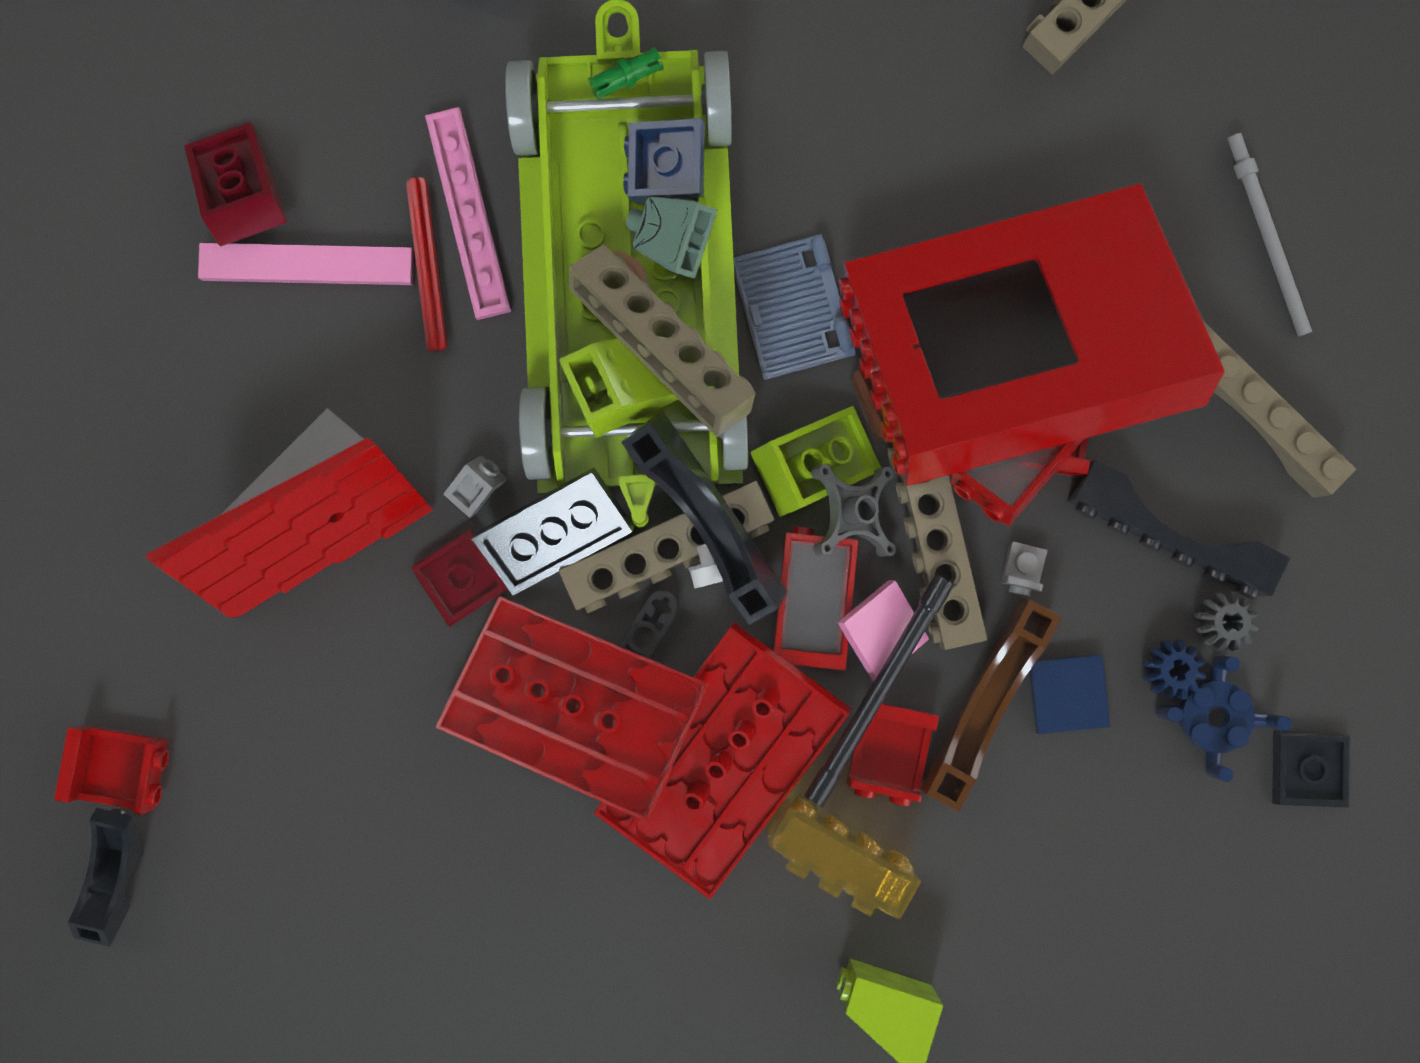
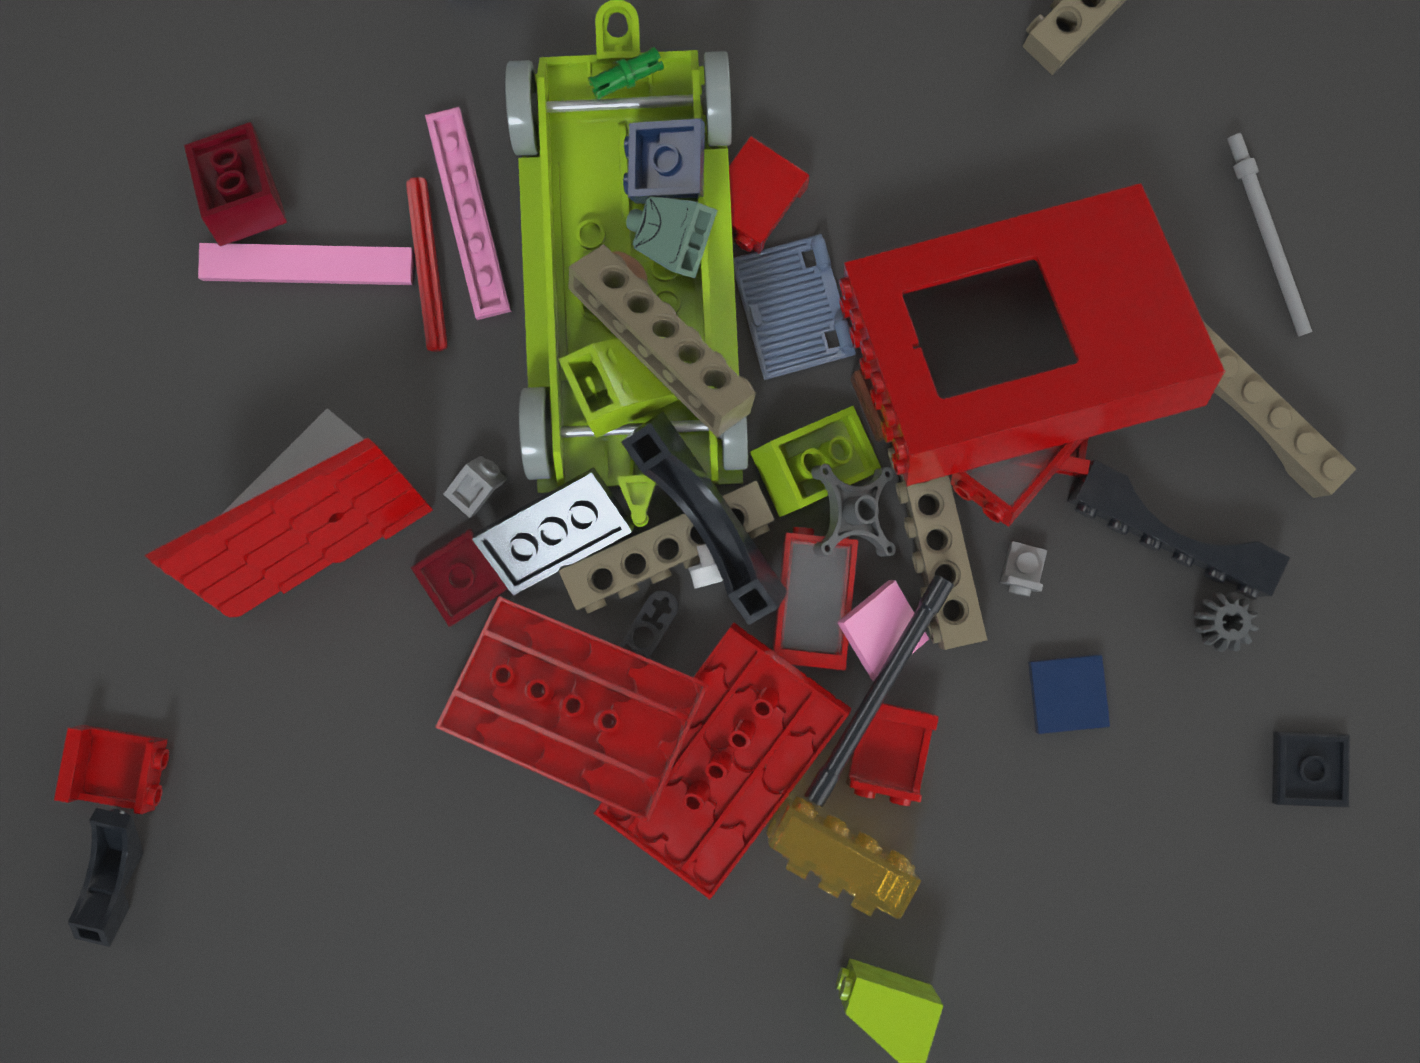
(761, 193): none -> red panel
(971, 734): reddish brown arch -> none
(1183, 678): dark blue gear -> none
(1238, 718): dark blue plate -> none

